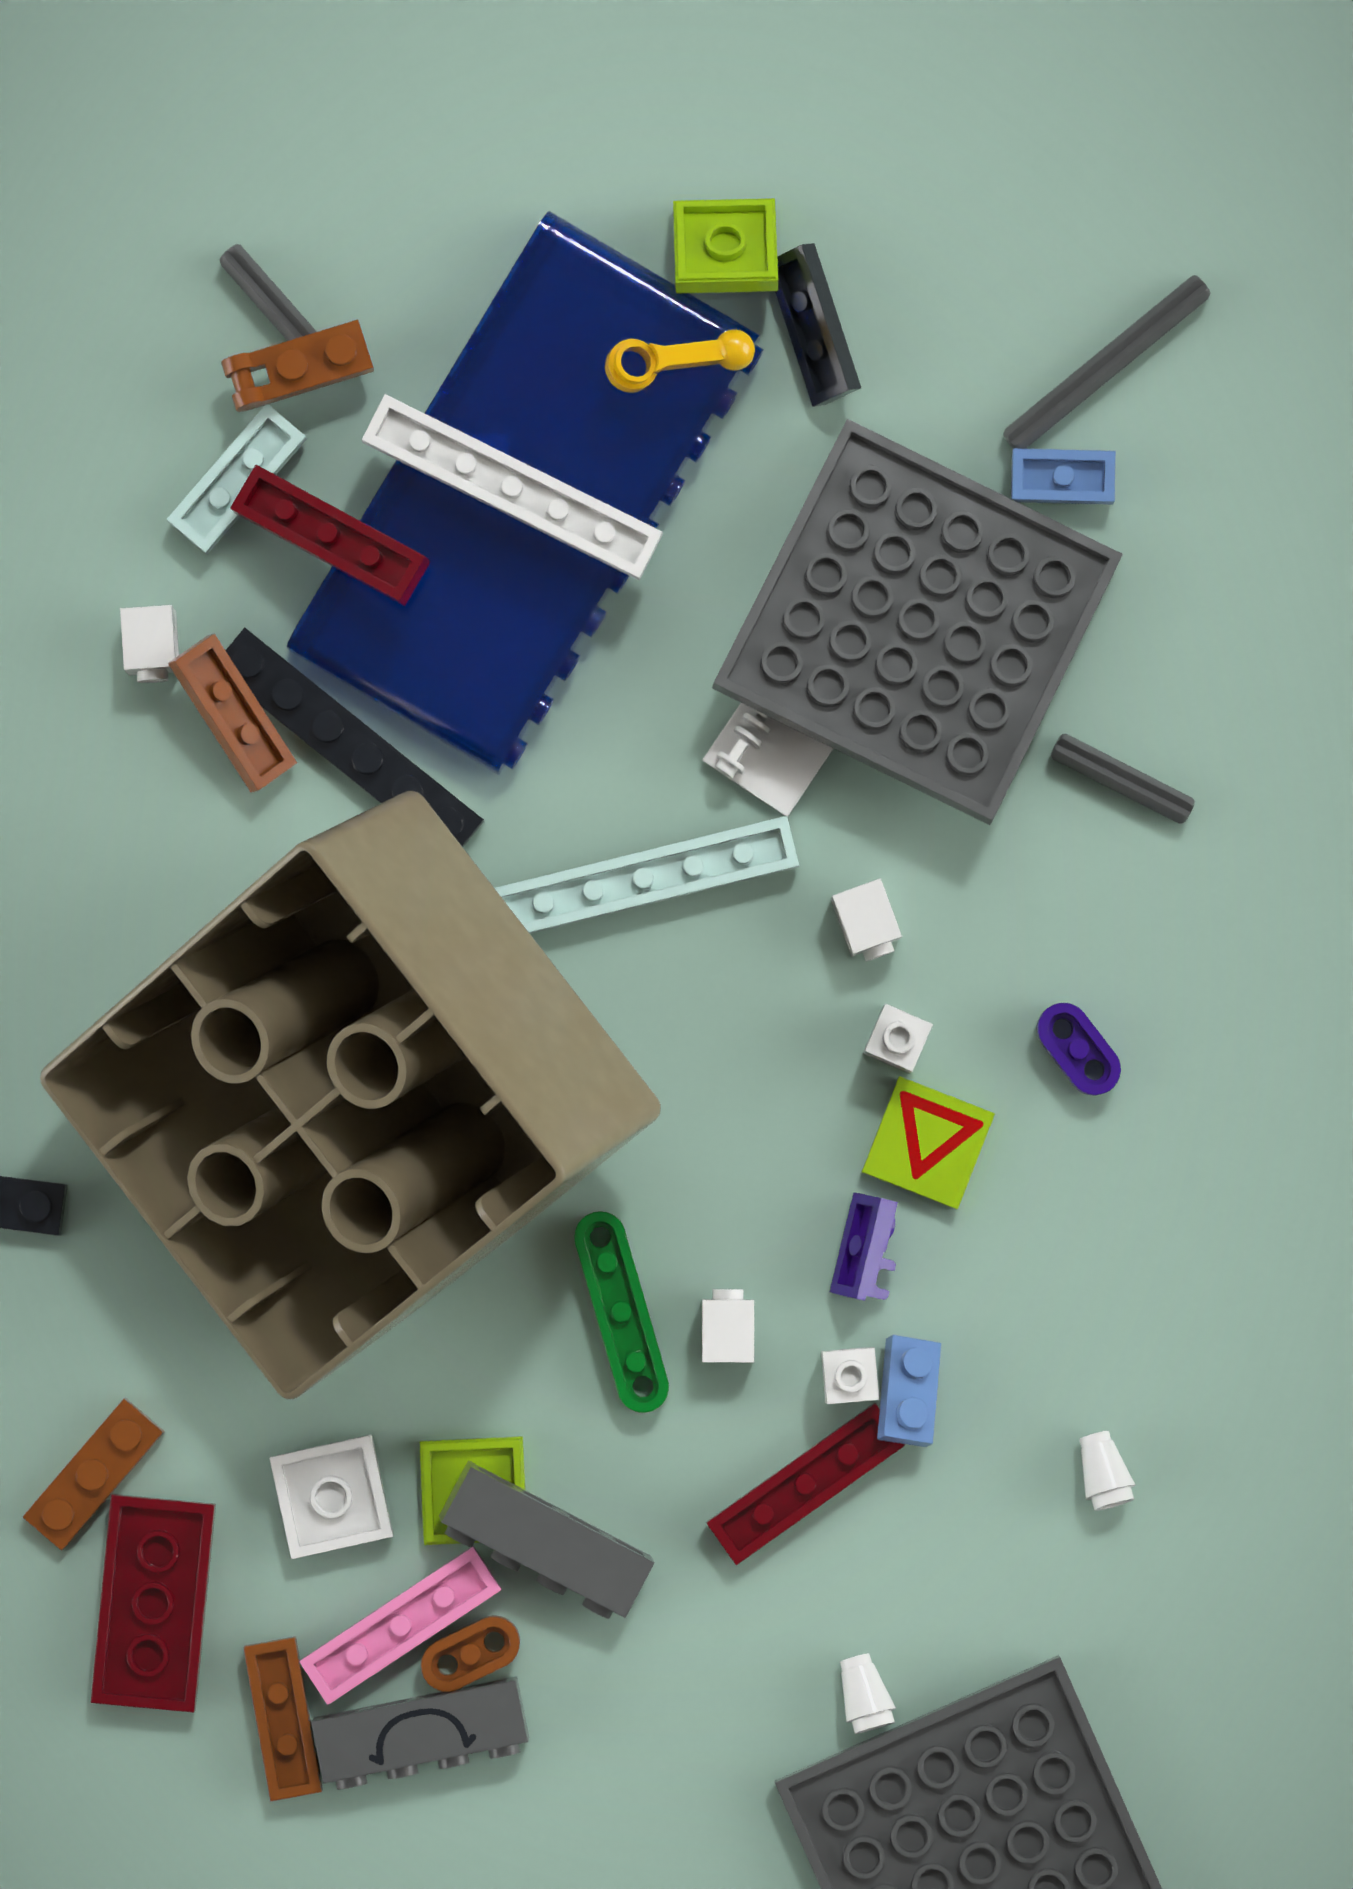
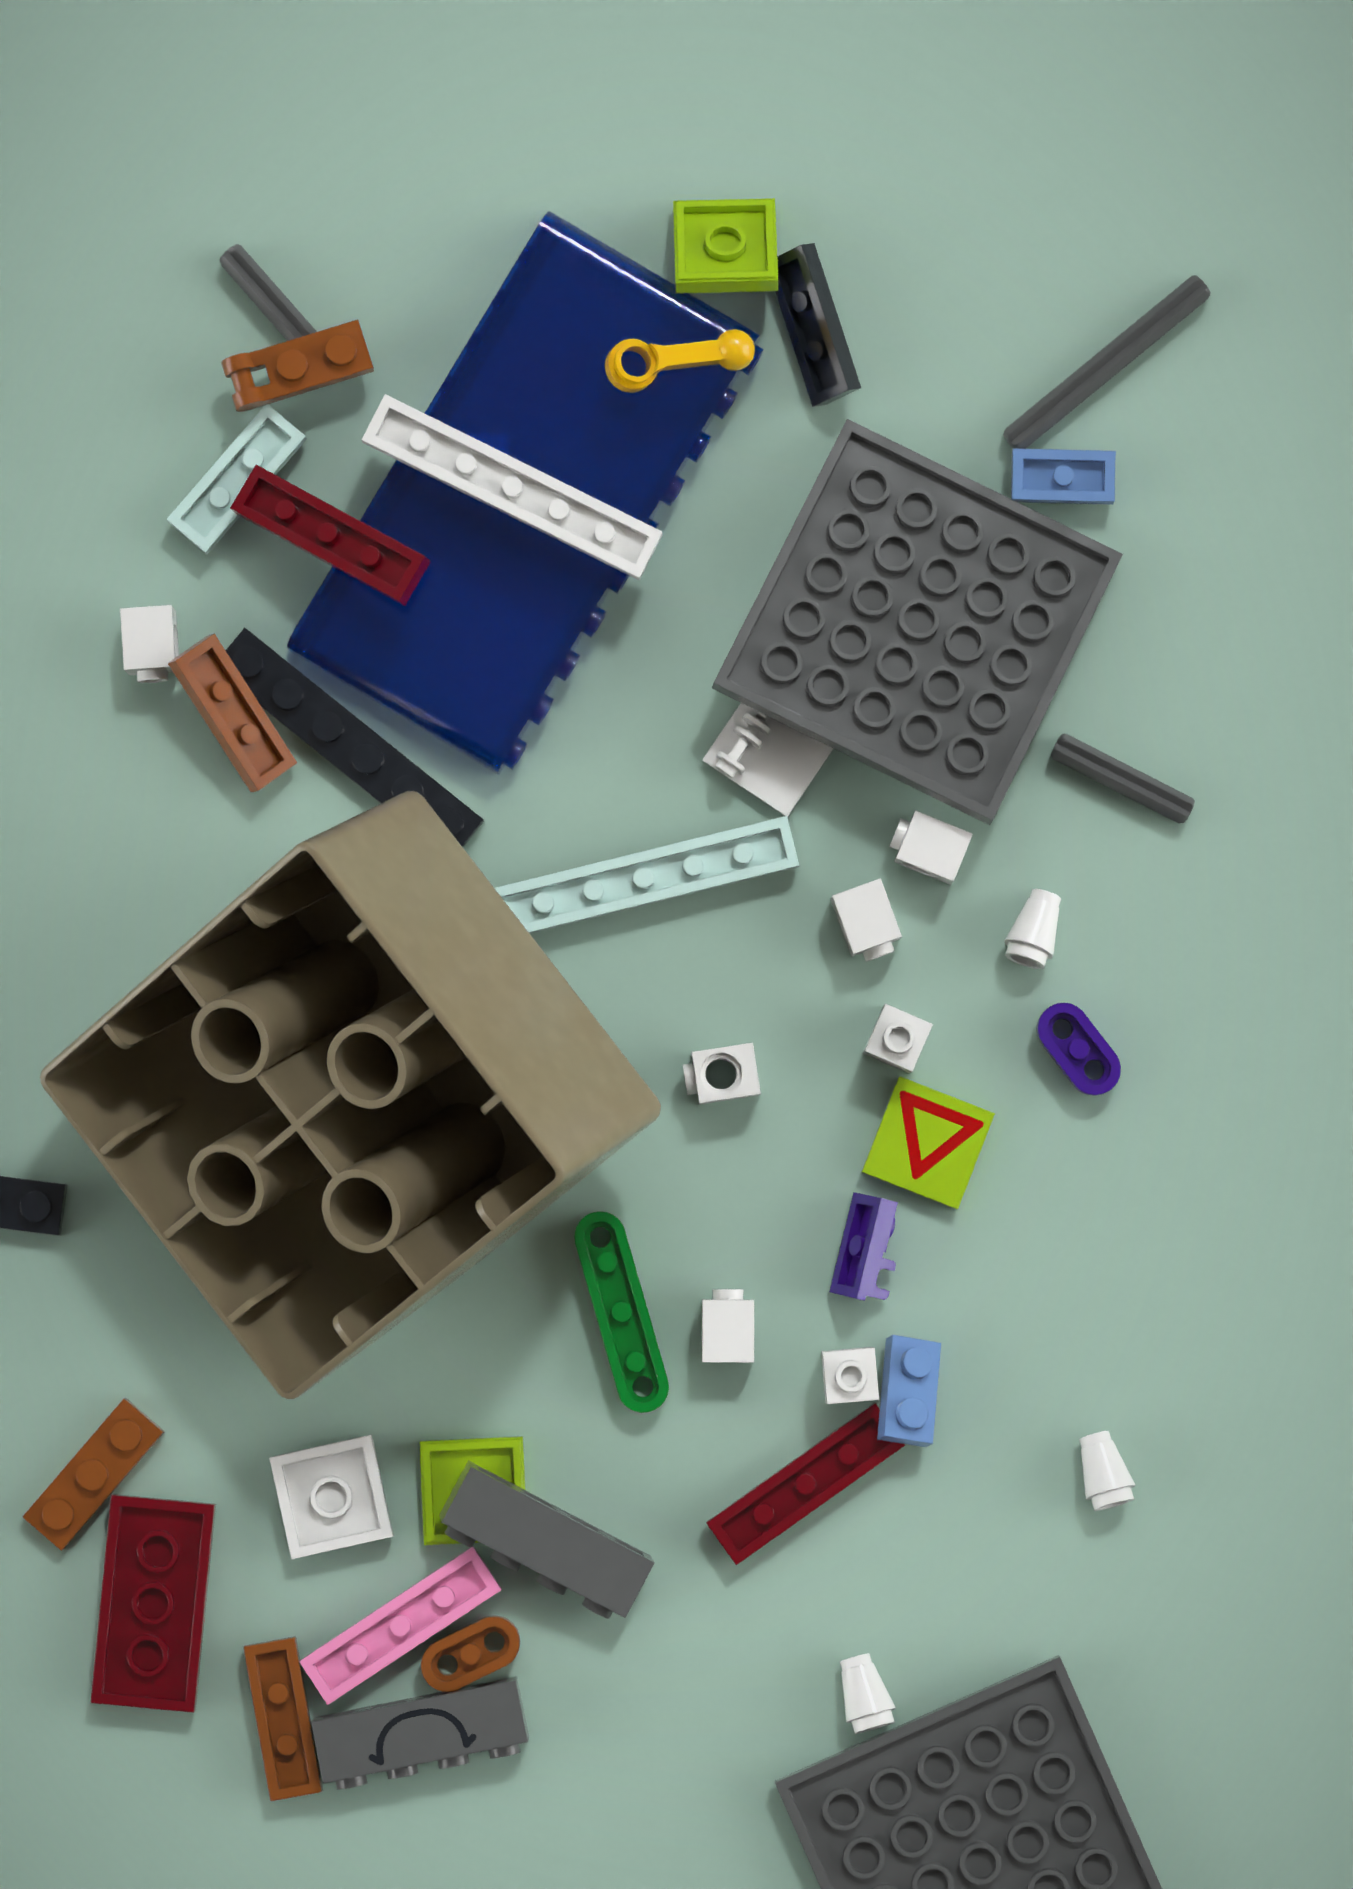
(742, 1059): none -> white brick
(930, 846): none -> white brick
(1034, 931): none -> white cone

